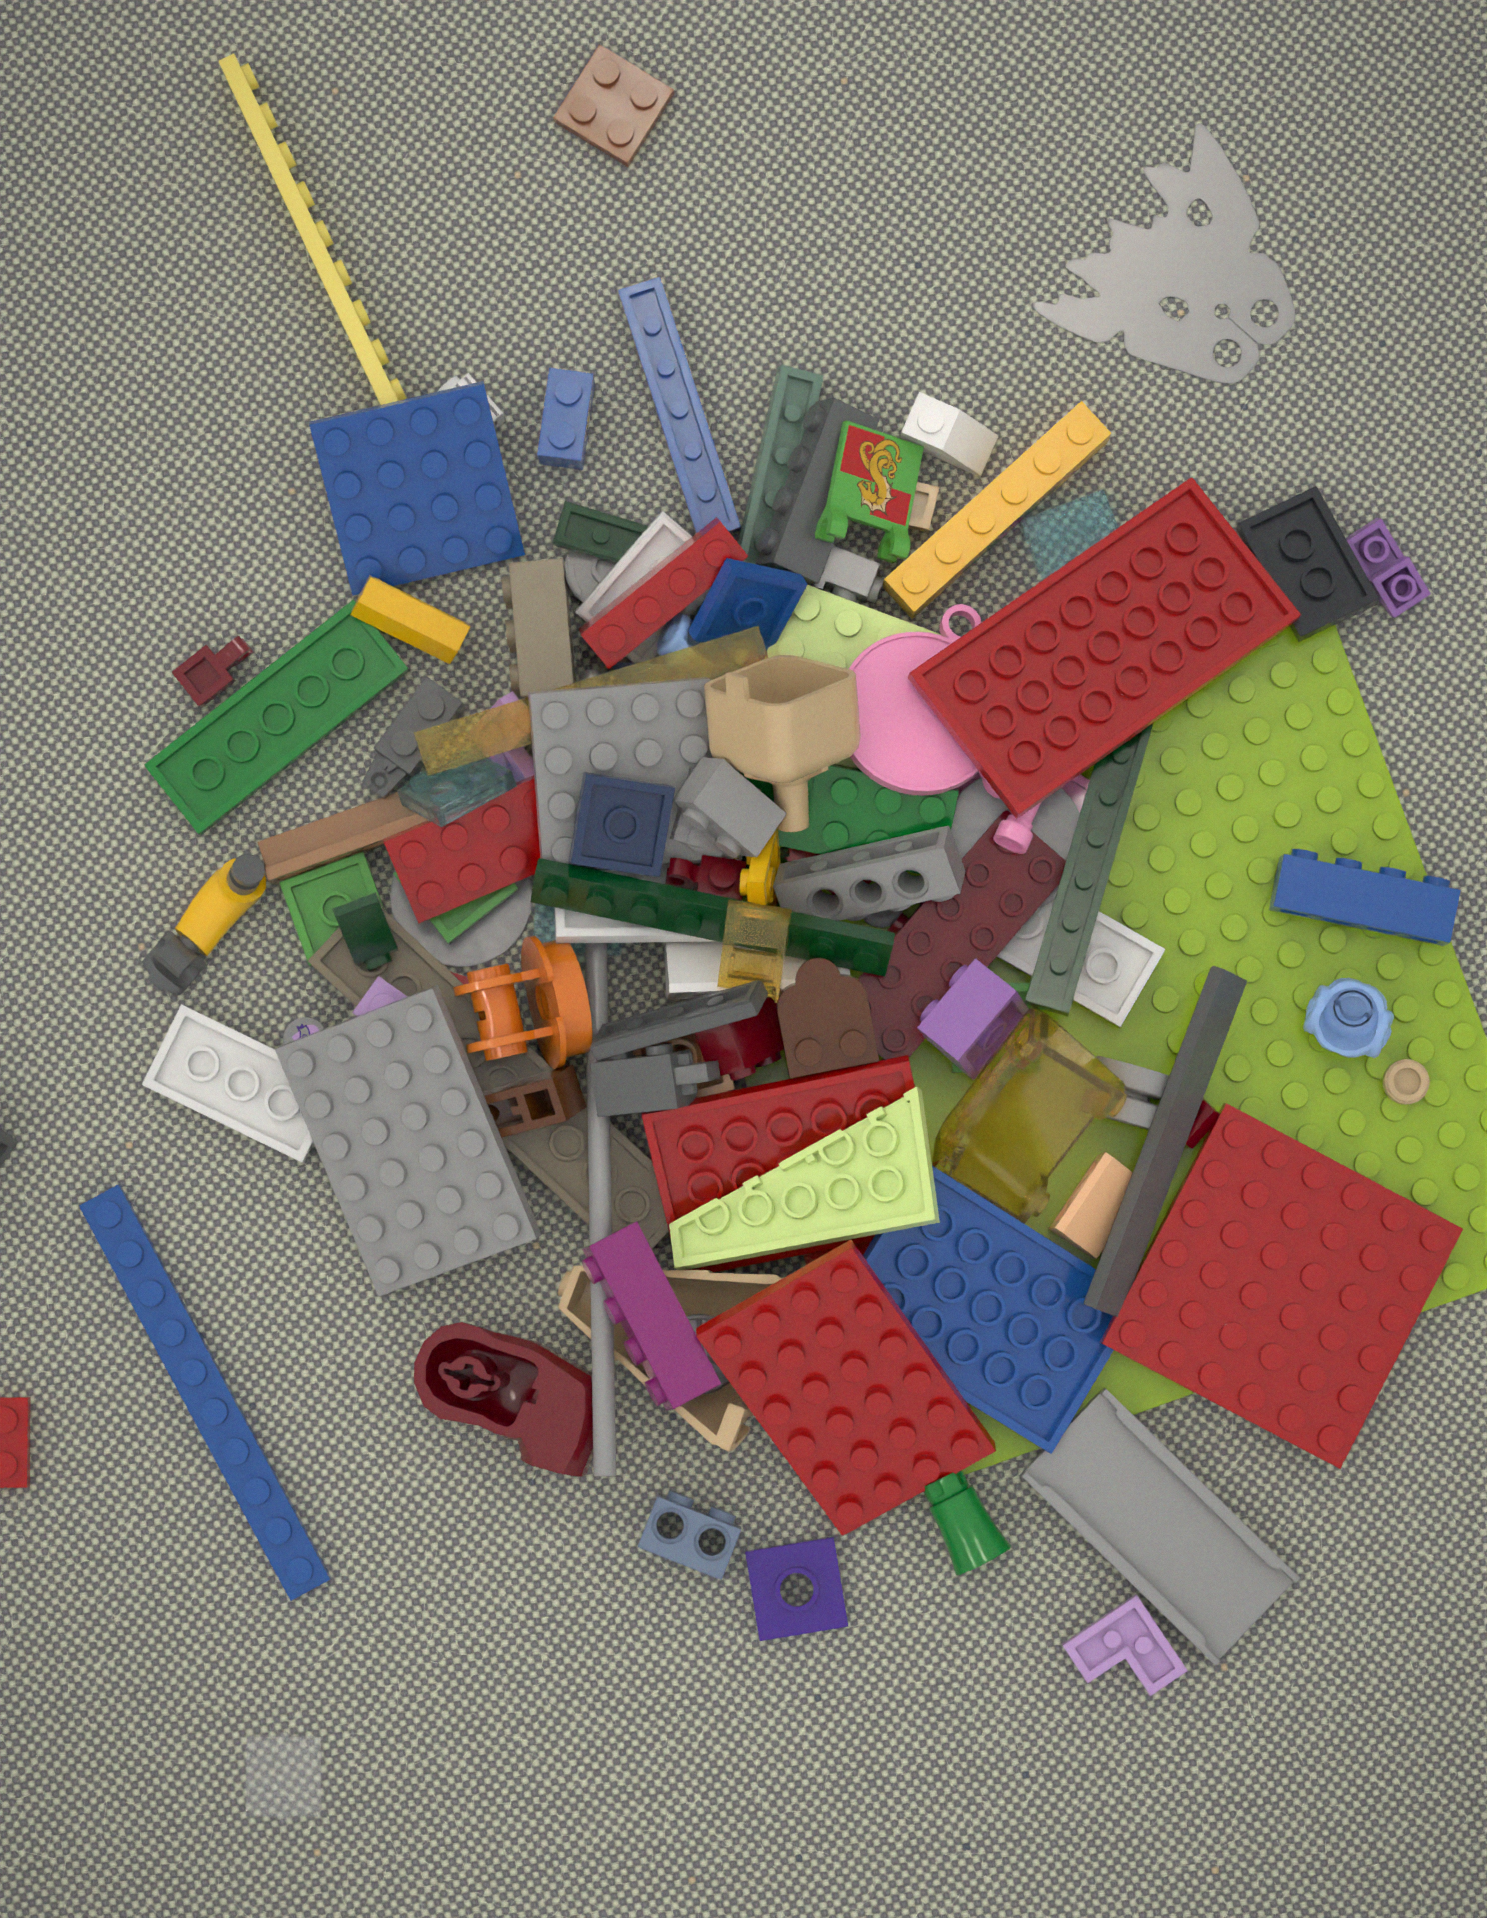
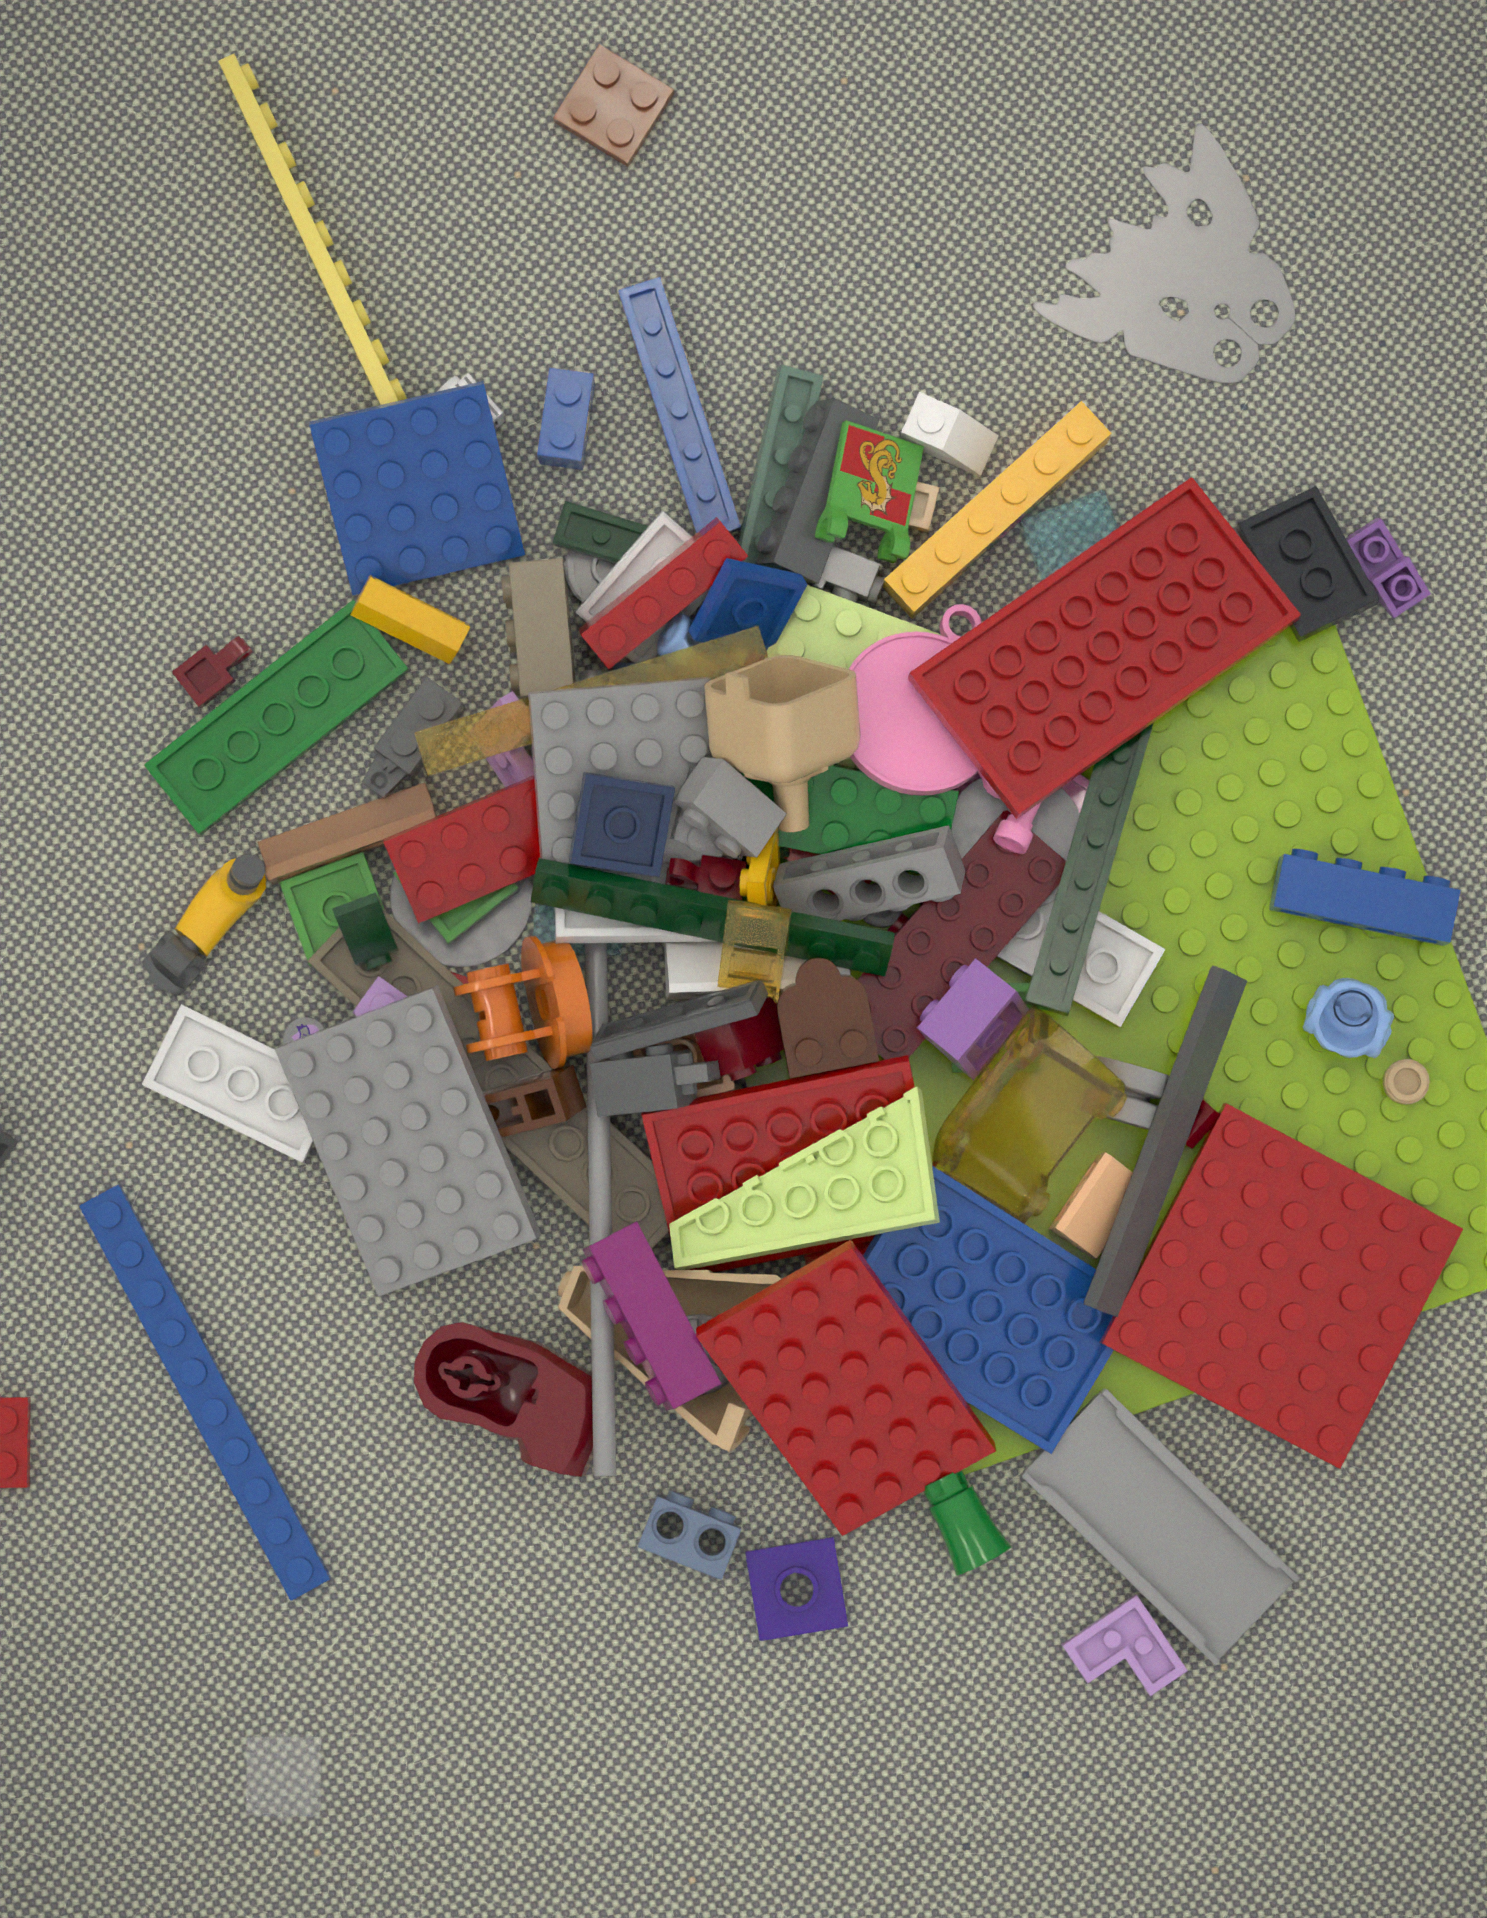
(455, 791): clear light blue plate -> none

